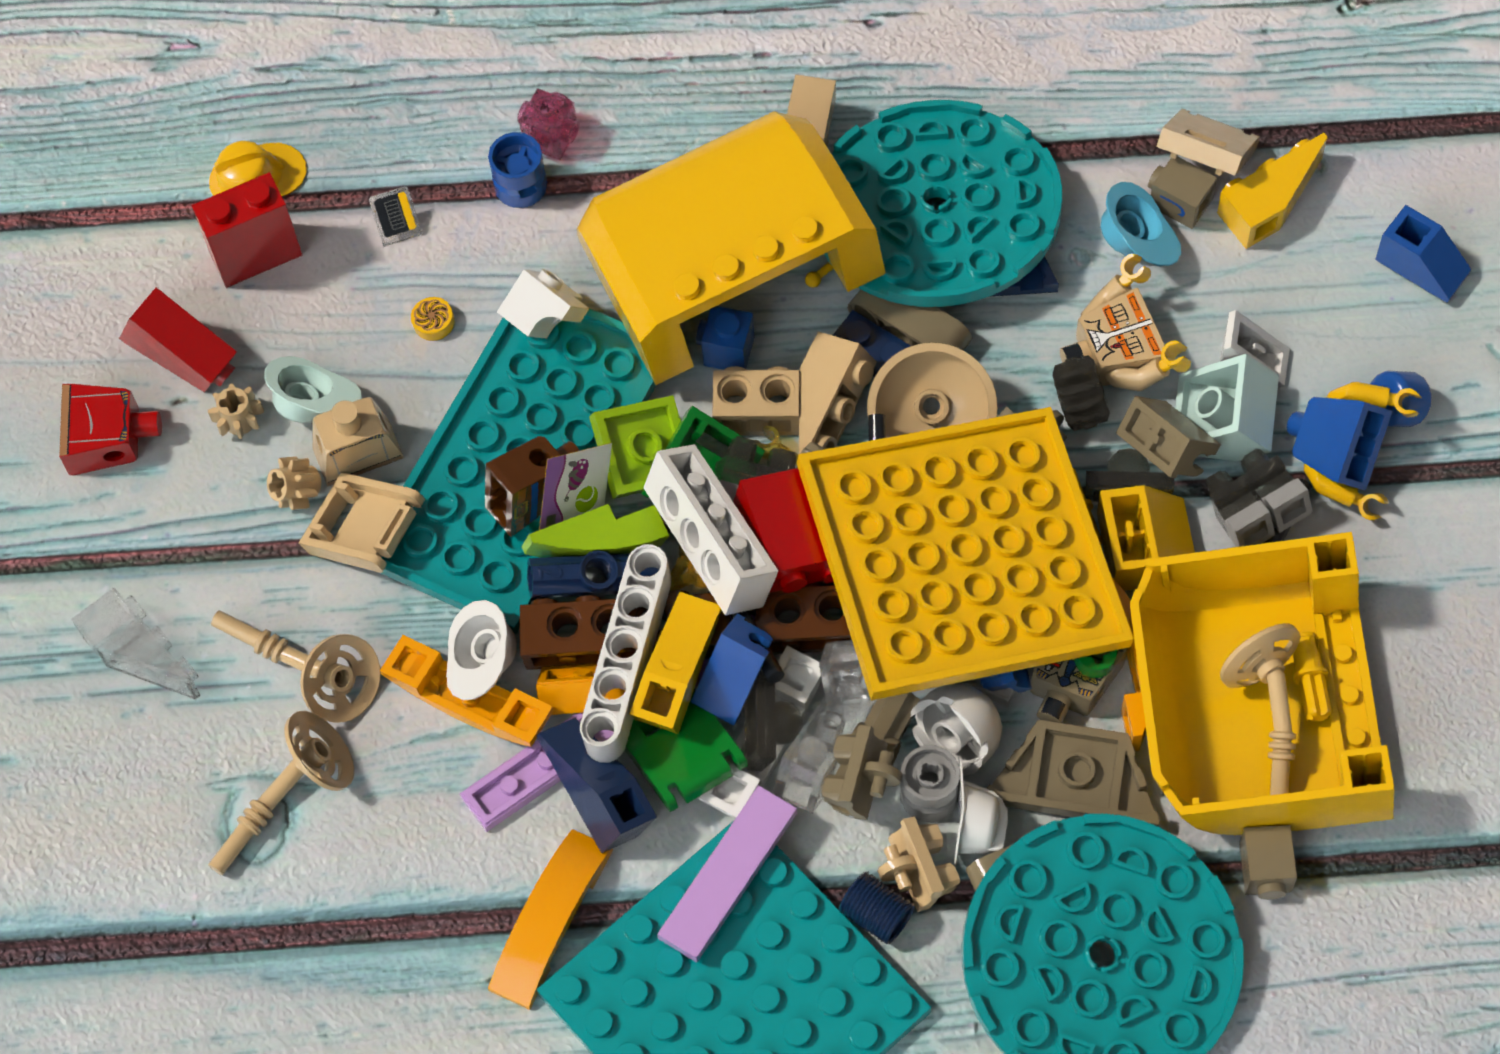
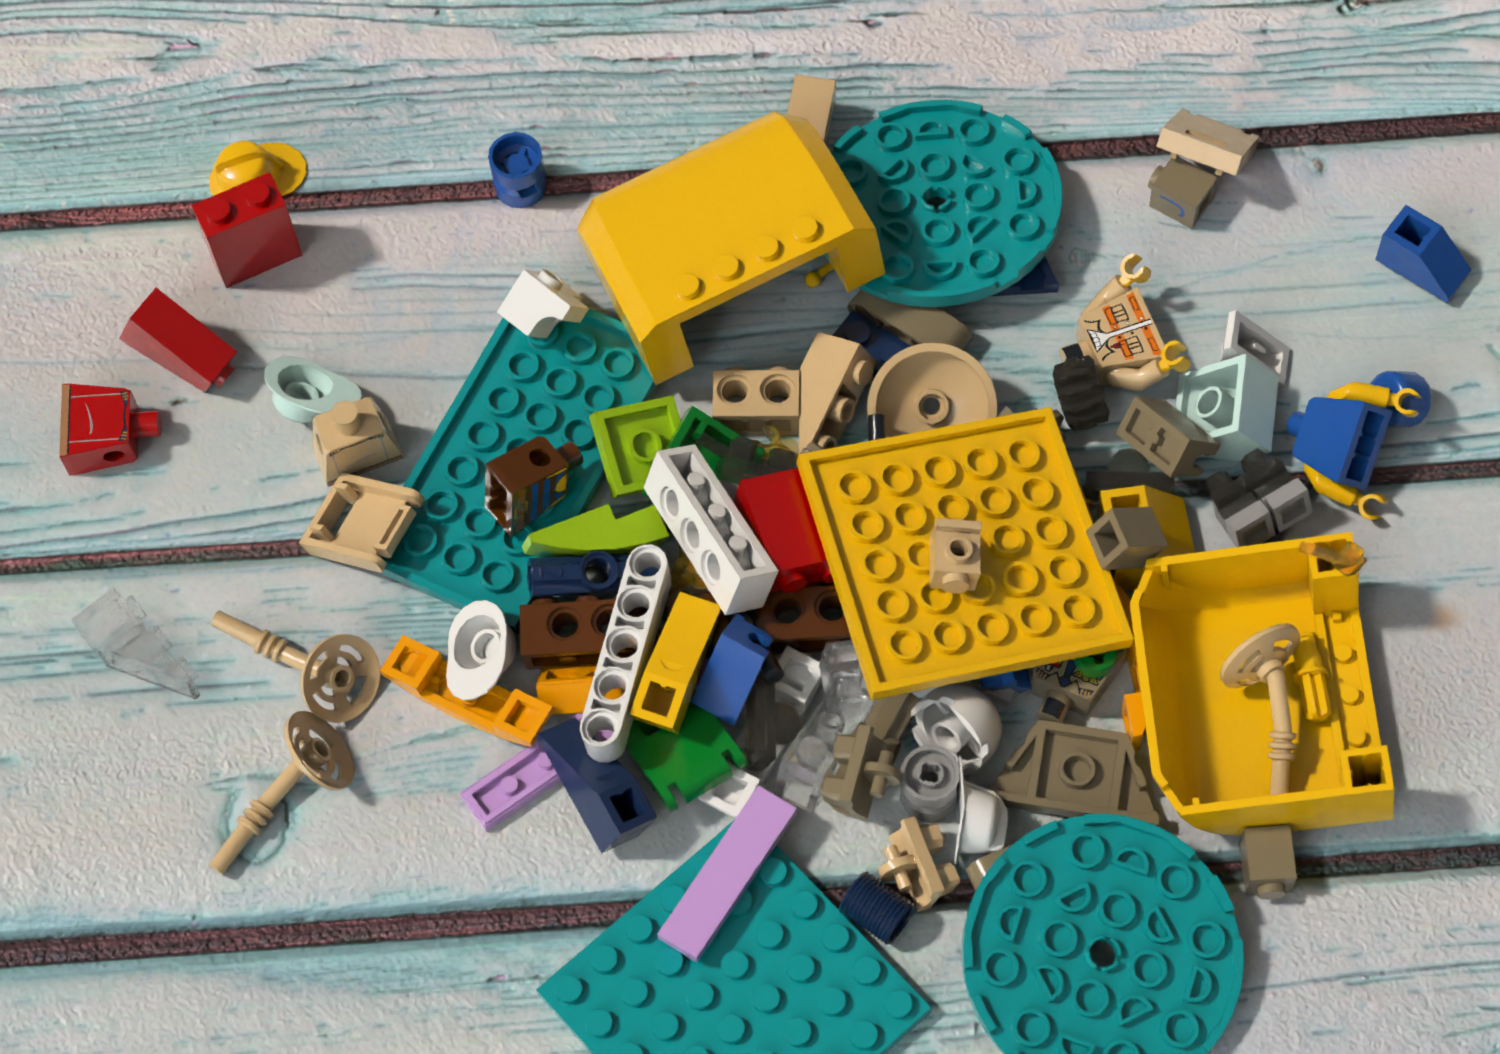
(230, 401): tan gear -> none
(293, 483): tan gear -> none
(395, 216): slope -> none
(432, 318): tile -> none
(546, 918): light orange slope -> none
(550, 121): clear pink brick -> none
(575, 484): sticker -> none
(726, 338): blue brick -> none
(955, 555): none -> tan brick
(1126, 538): none -> dark tan brick
(1137, 226): medium azure piece -> none
(1264, 199): yellow slope -> none
(1346, 561): none -> clear yellow hand

